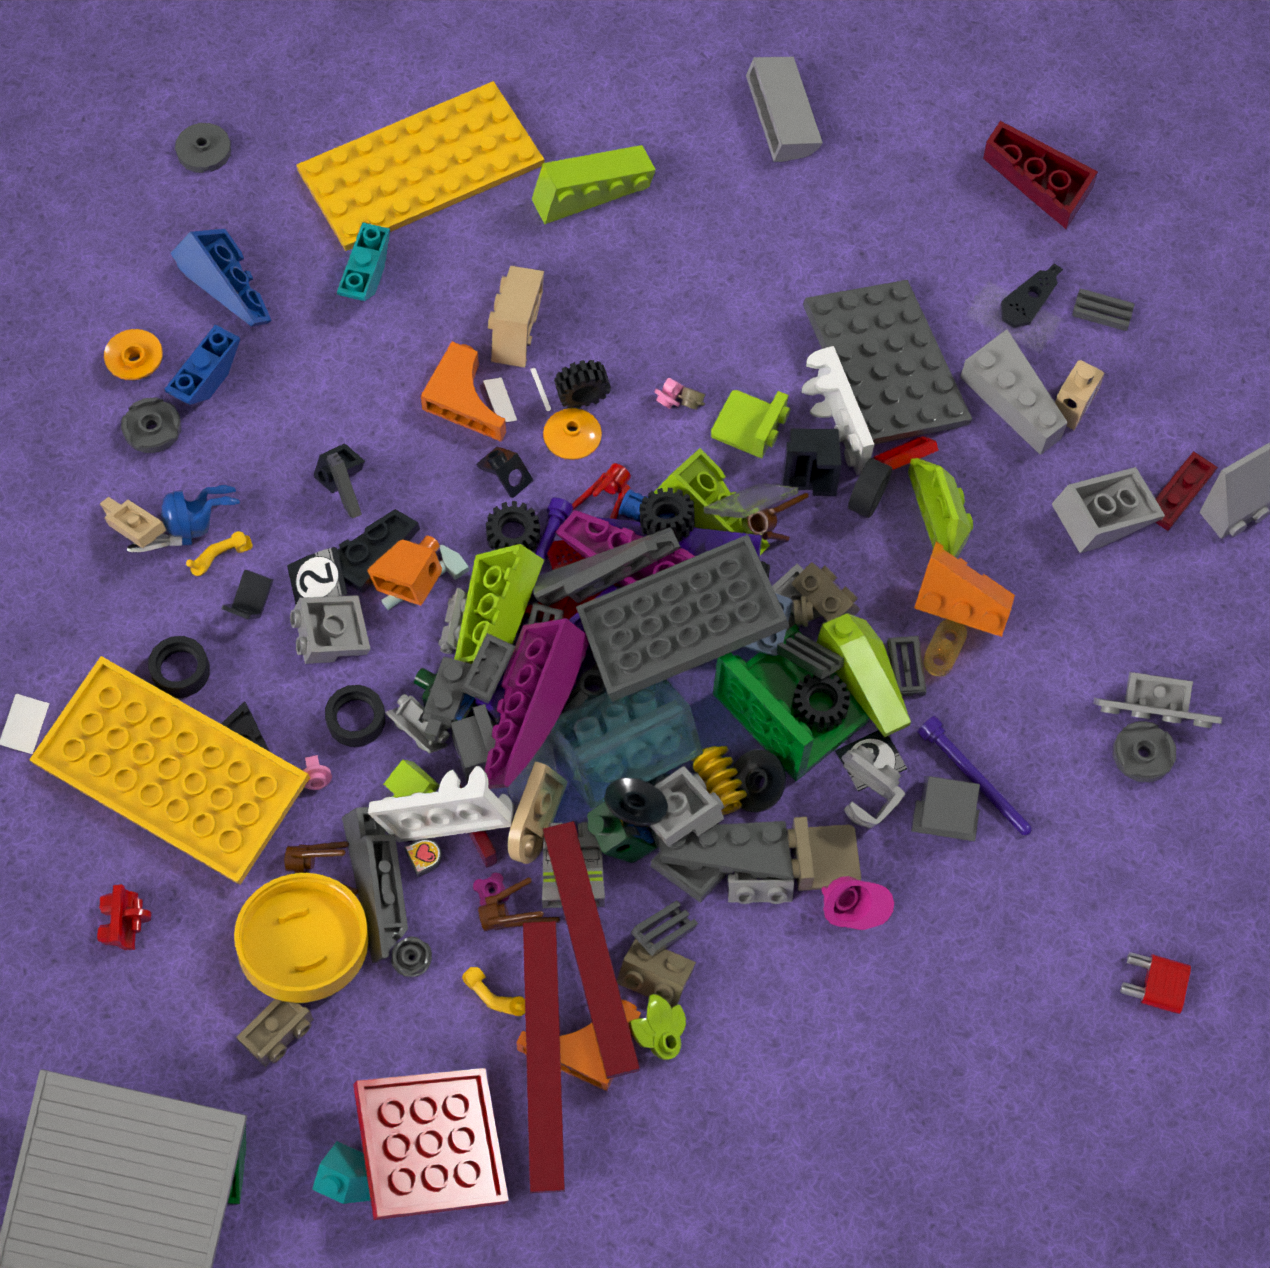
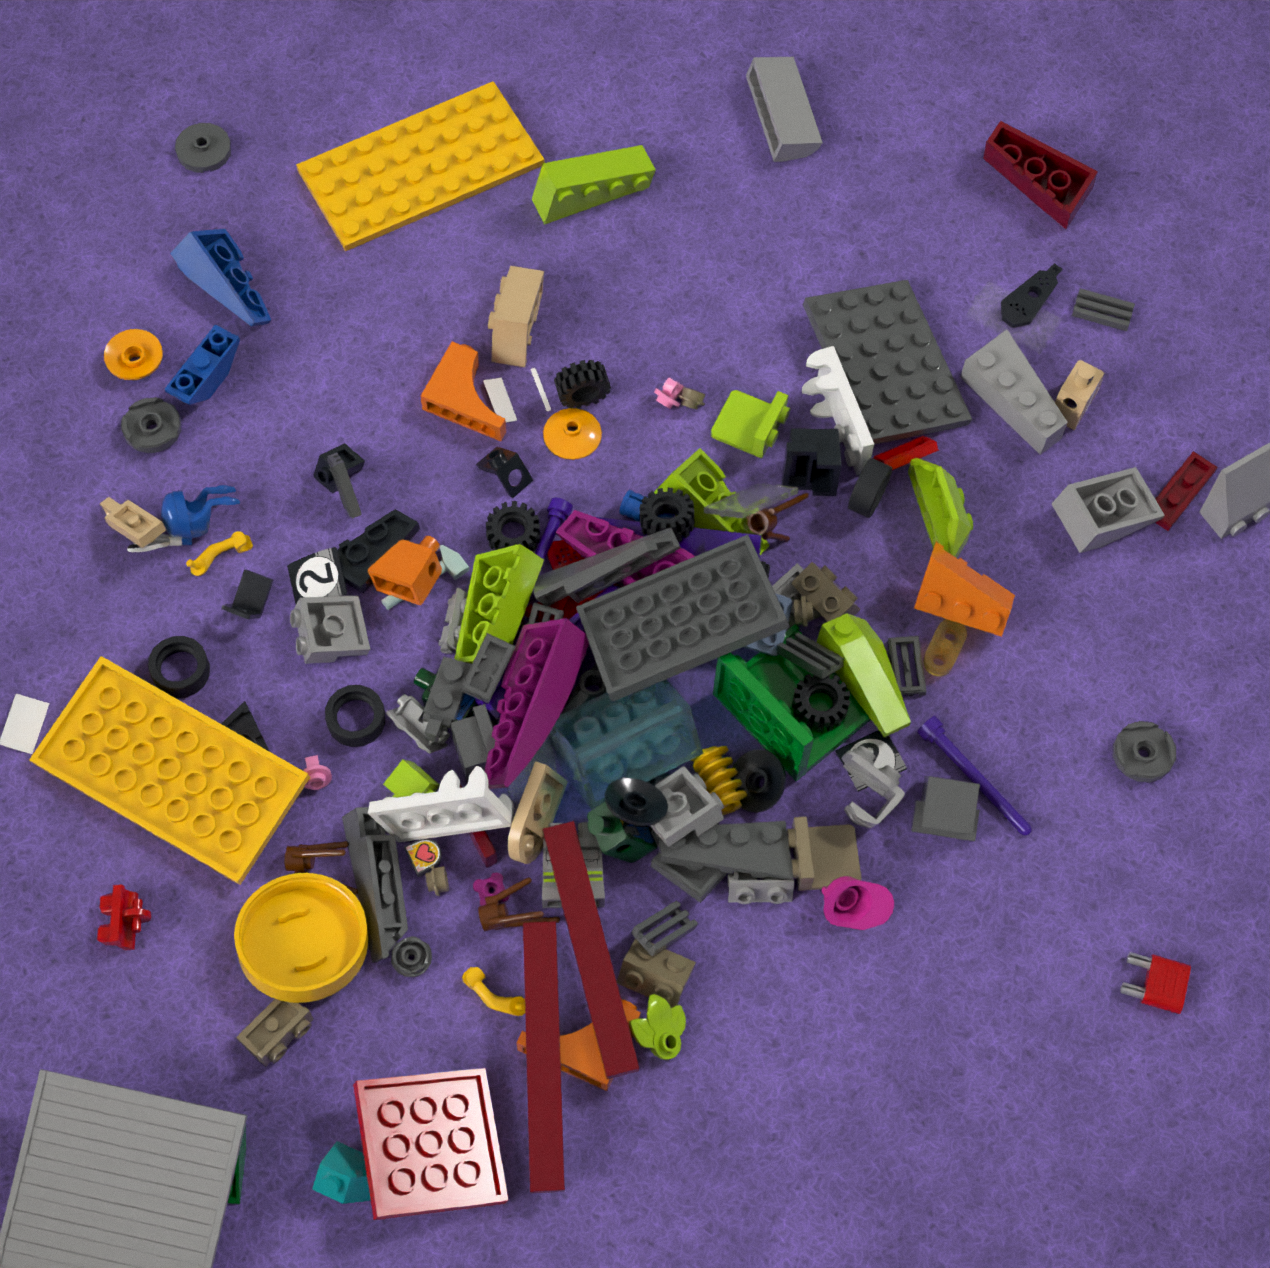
(365, 263): teal slope -> none
(437, 880): none -> dark tan plate
(612, 481): red plant -> none
(1158, 696): light grey bracket -> none

